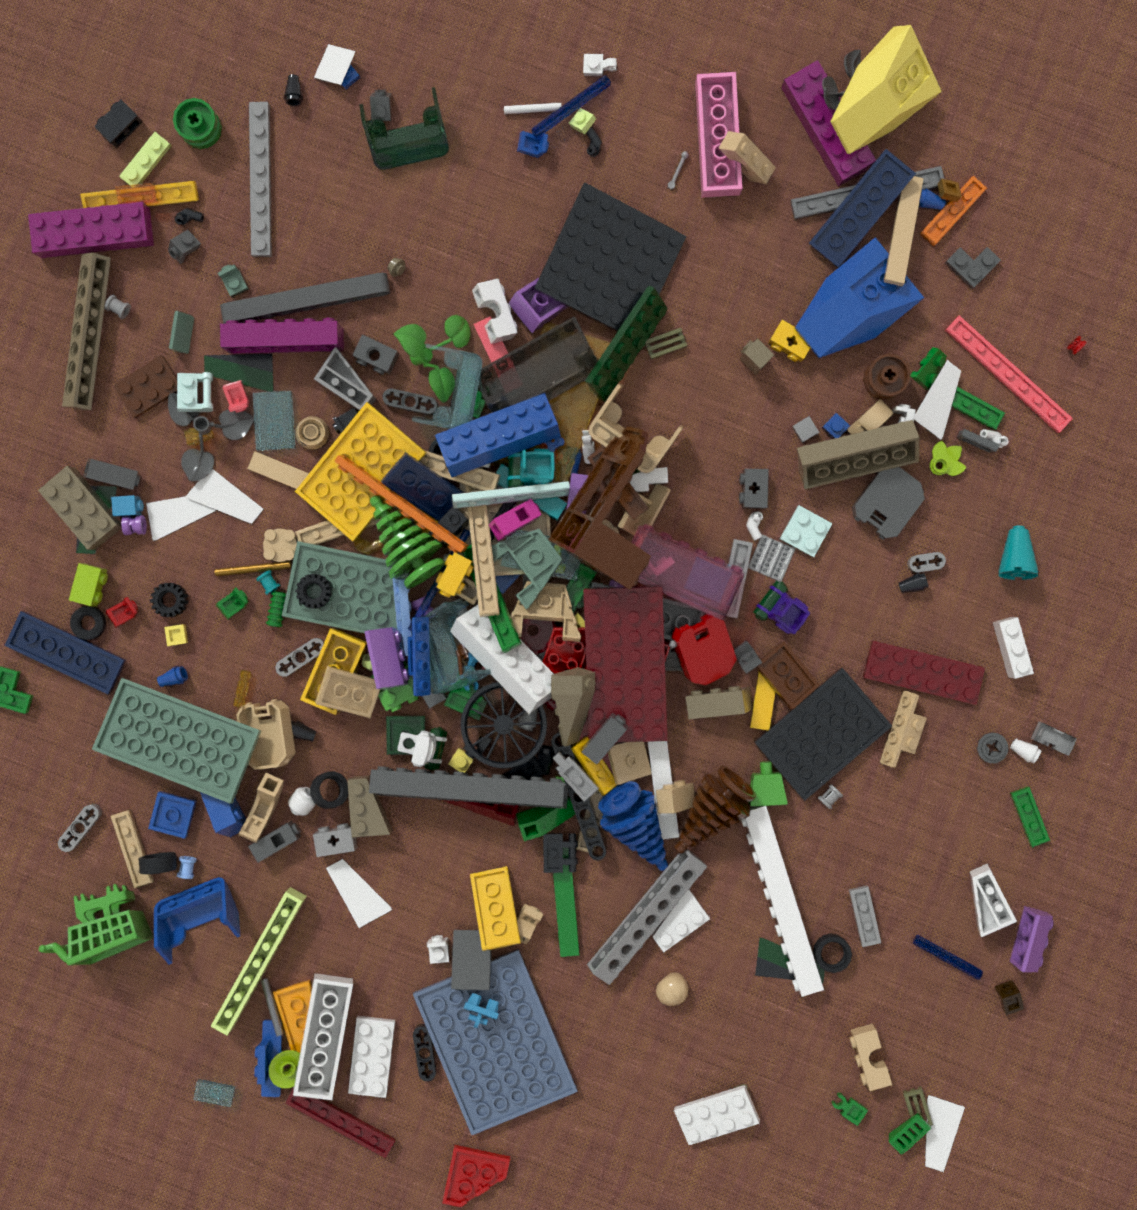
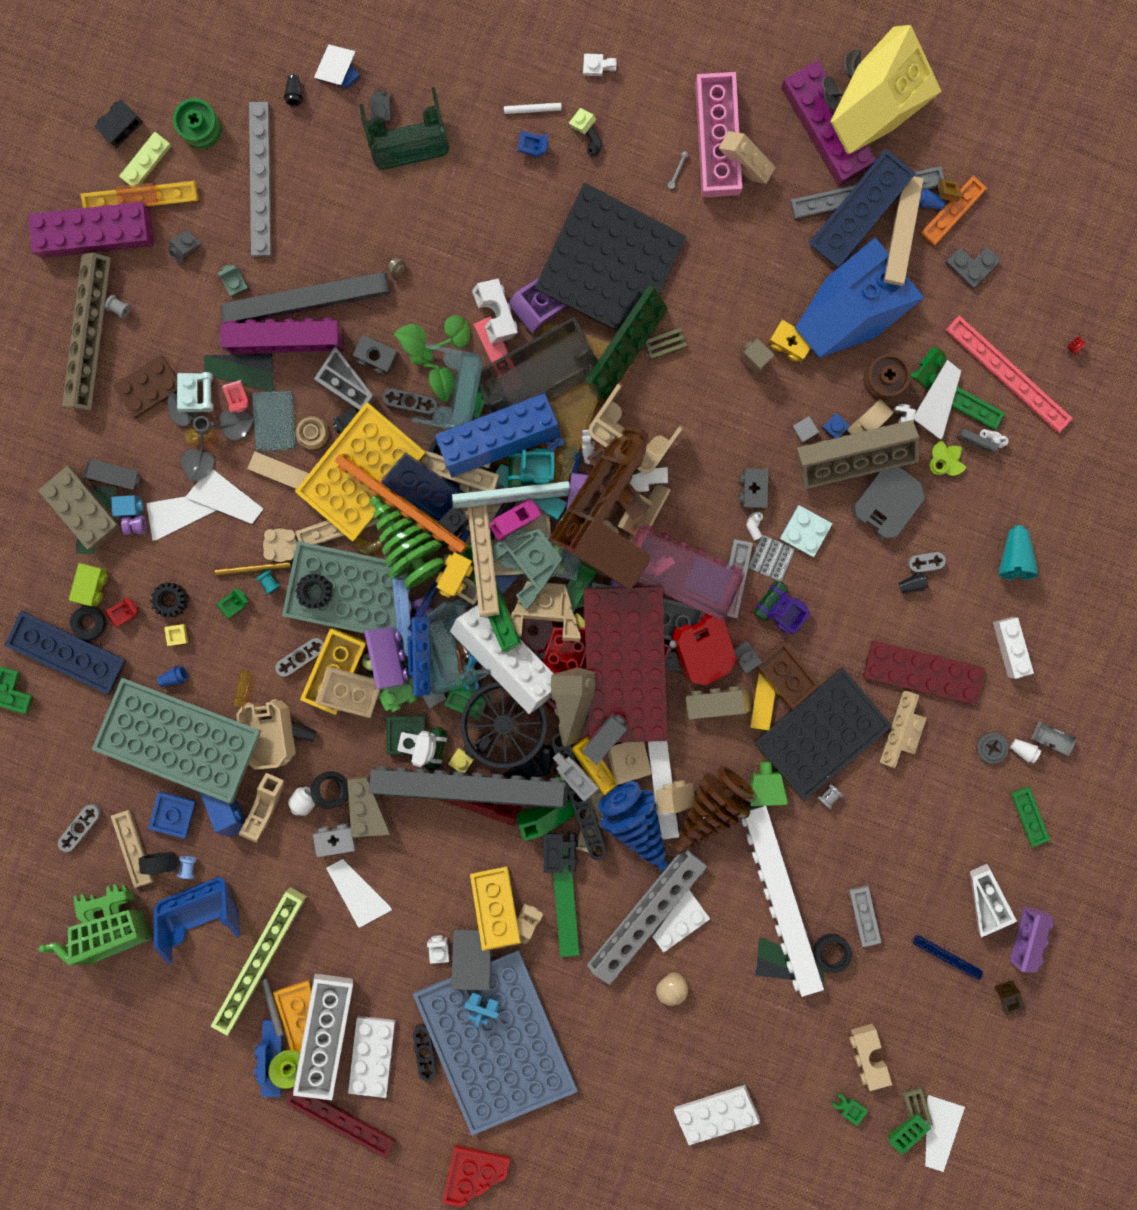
(181, 332): sand green slope -> none
(187, 215): black arm -> none
(214, 1093): clear light blue plate -> none
(275, 841): dark grey brick -> none
(276, 609): green piece -> none
(525, 718): white cone -> none
(571, 106): clear blue axle -> none

